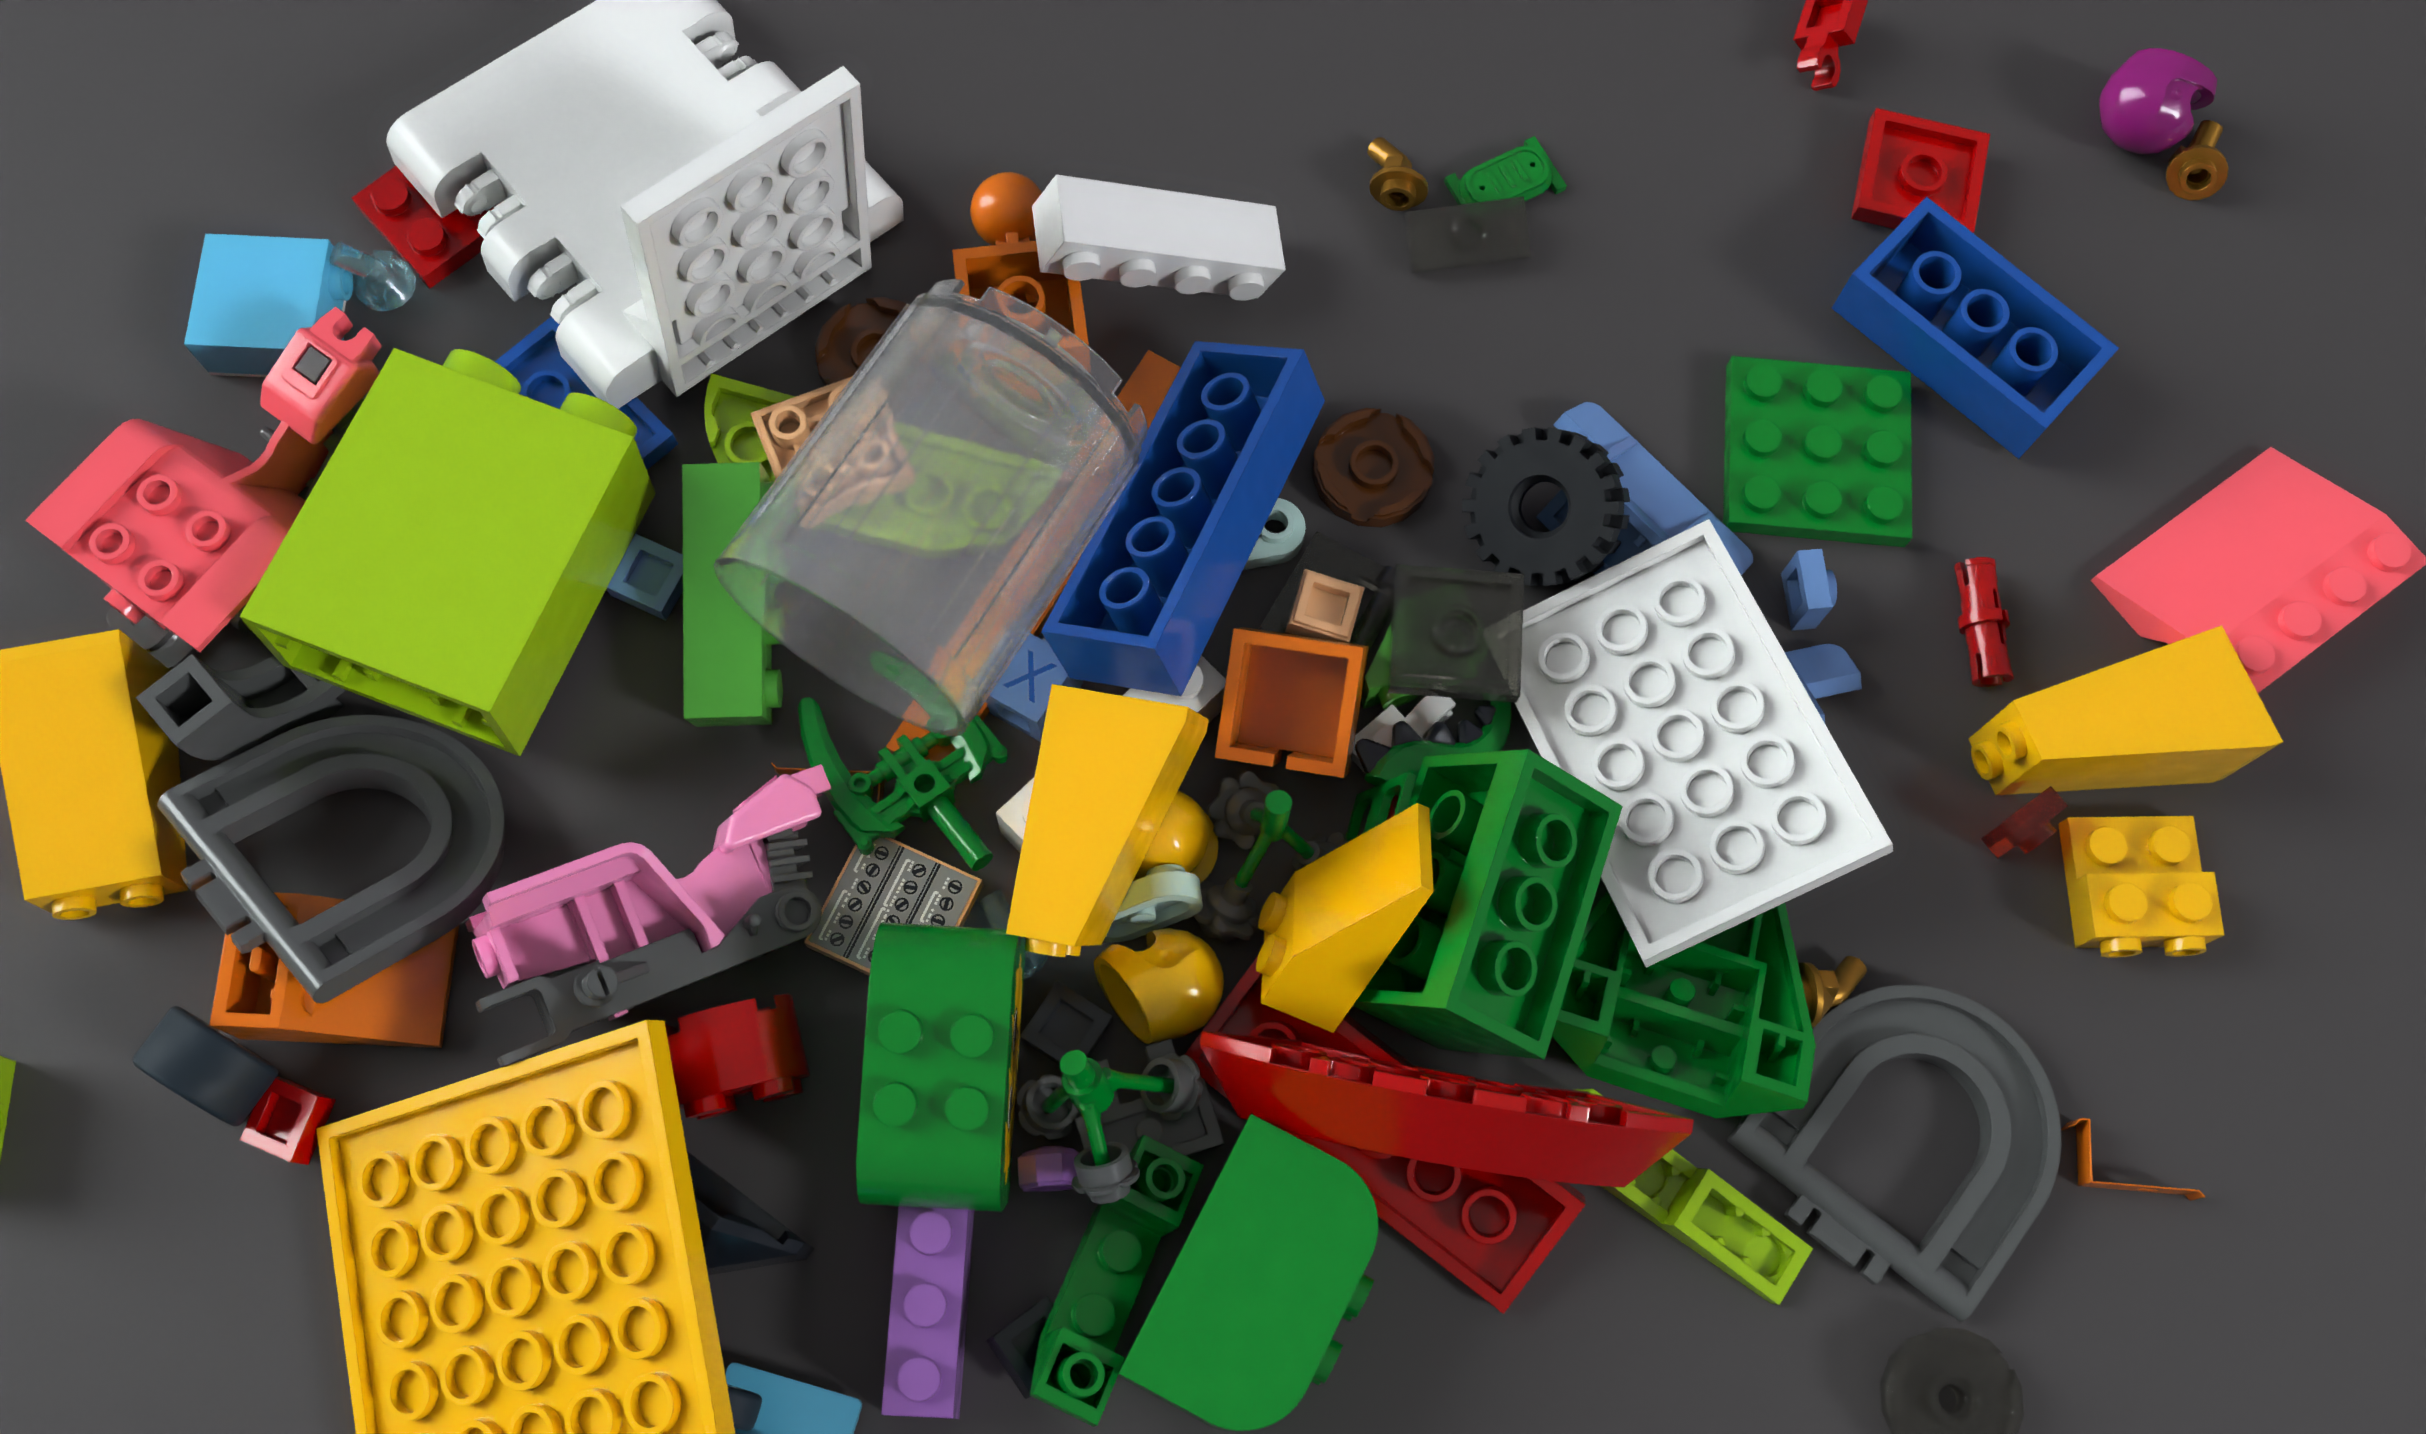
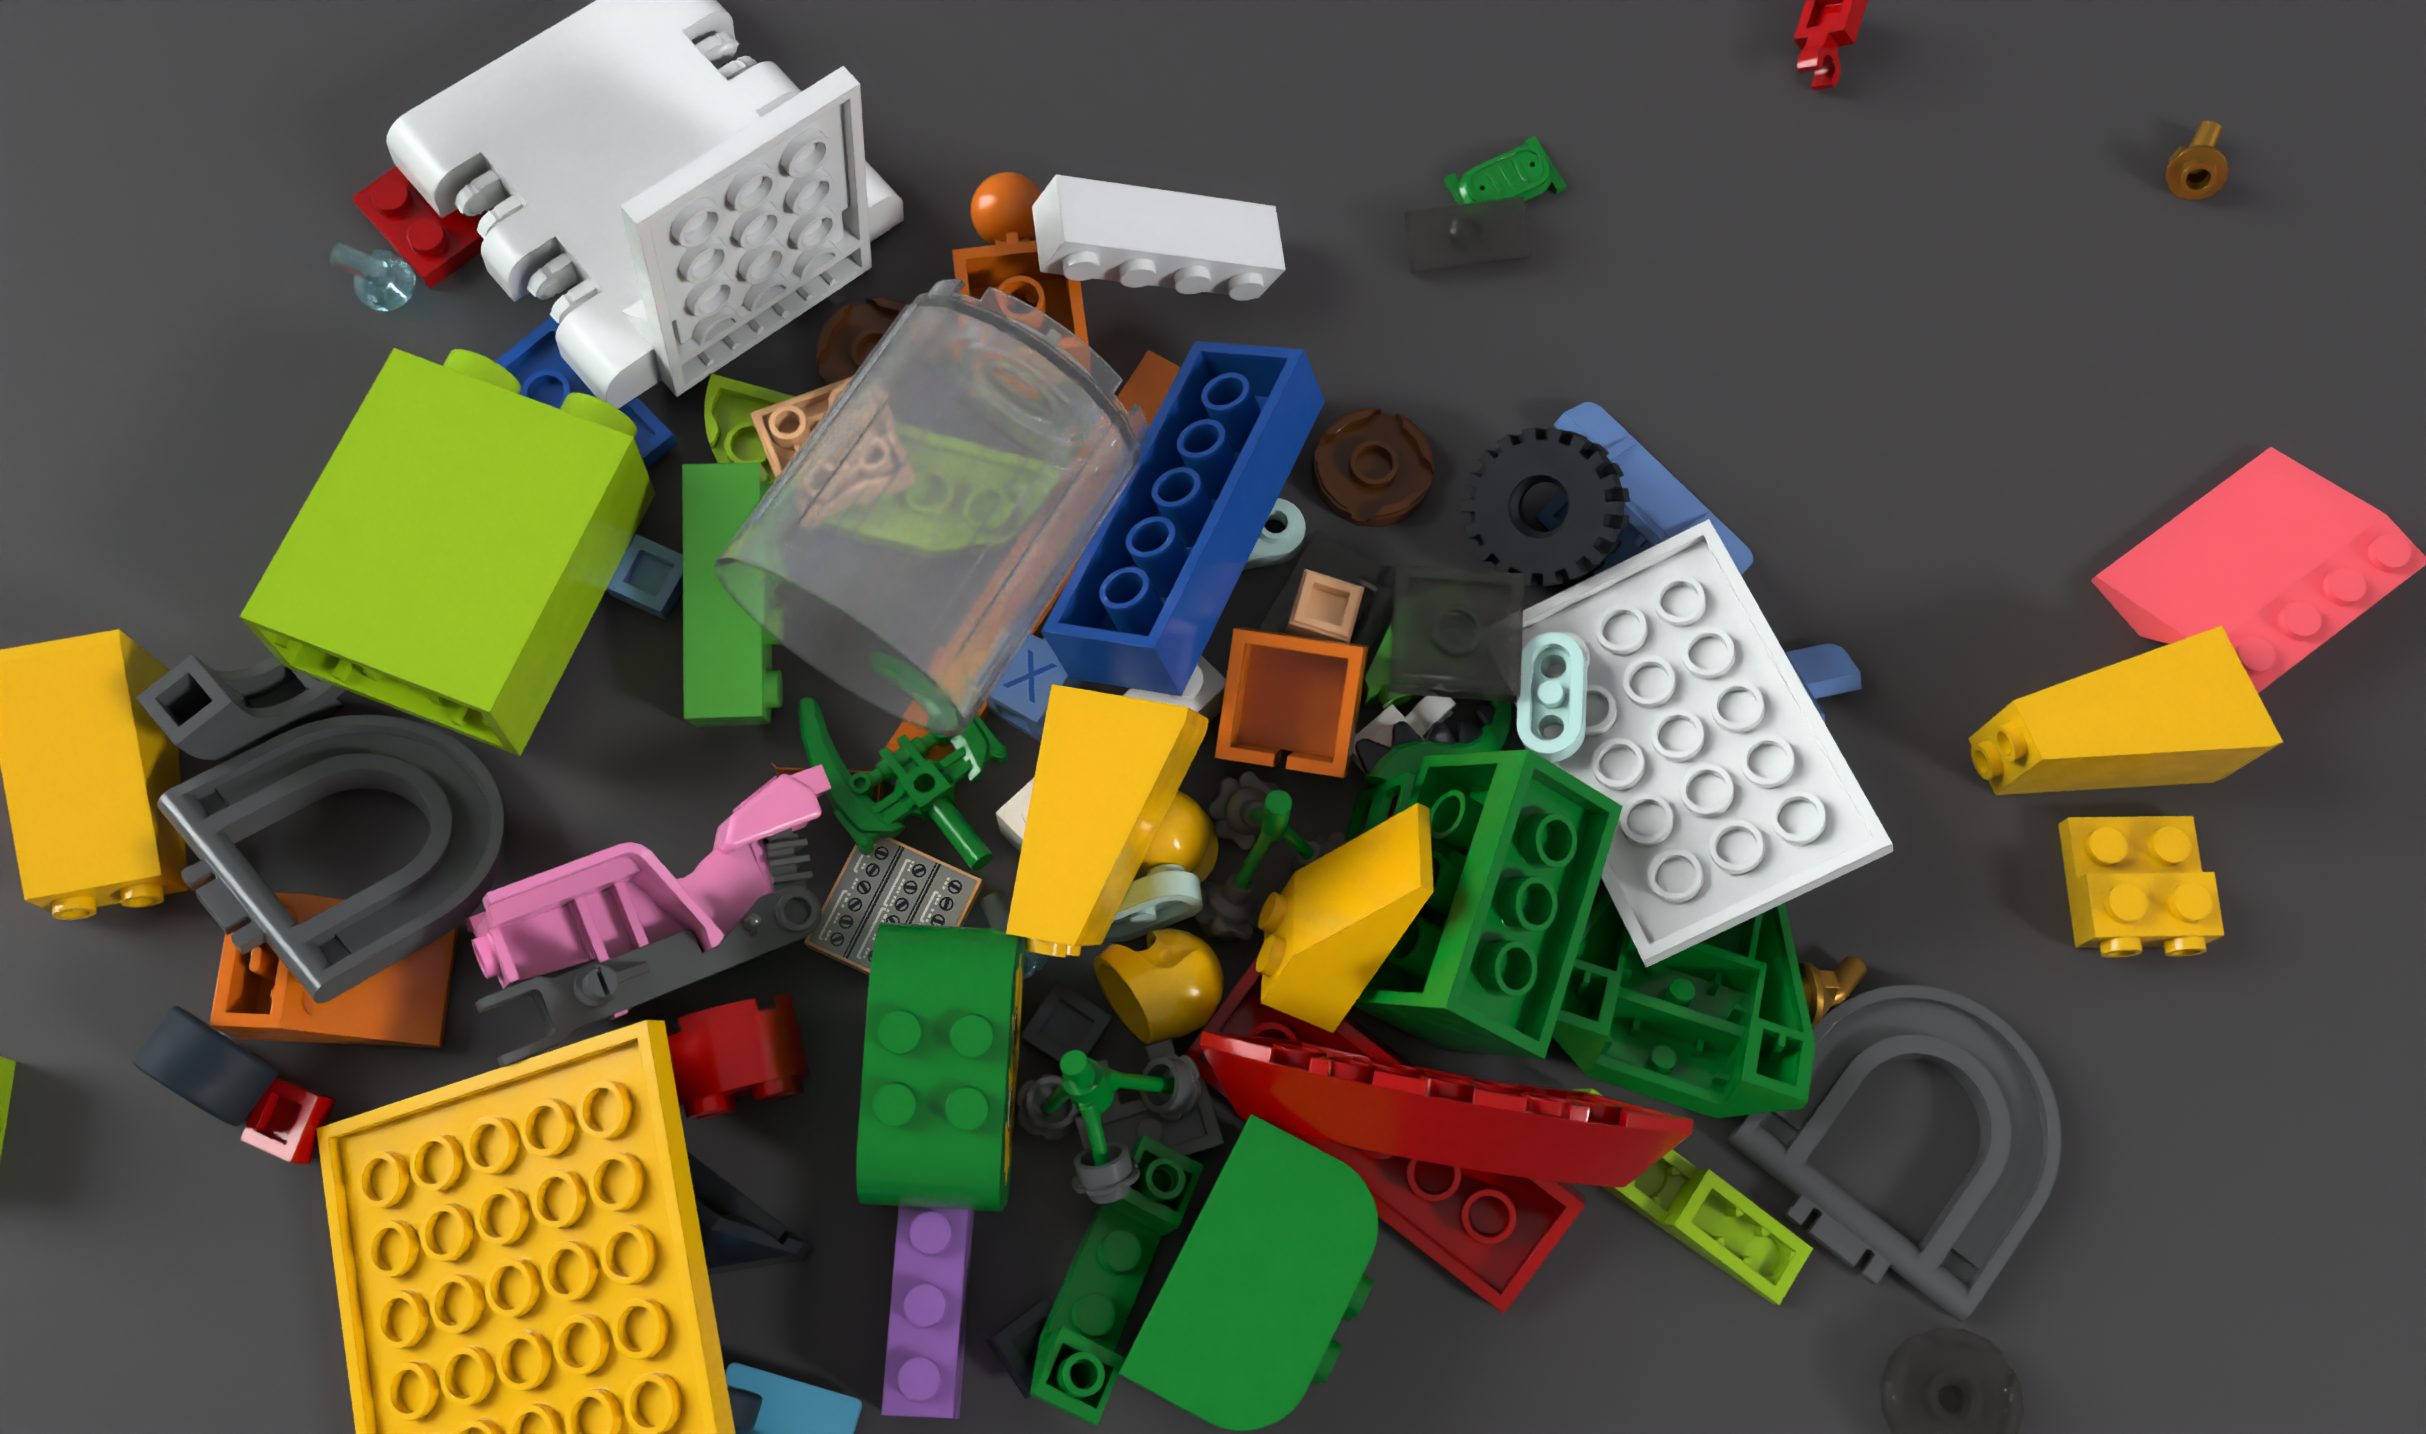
(195, 525): coral piece -> none
(257, 296): medium azure piece -> none
(1047, 1169): medium lavender tile -> none
(1396, 184): pearl gold plate -> none
(1552, 700): none -> light aqua plate
(1808, 589): medium blue plate -> none
(1818, 451): green plate -> none
(1915, 160): red plate -> none
(1973, 327): blue brick -> none
(1983, 622): red pin -> none
(2026, 826): clear red plate -> none
(2084, 1166): orange piece -> none
(2152, 98): magenta helmet -> none

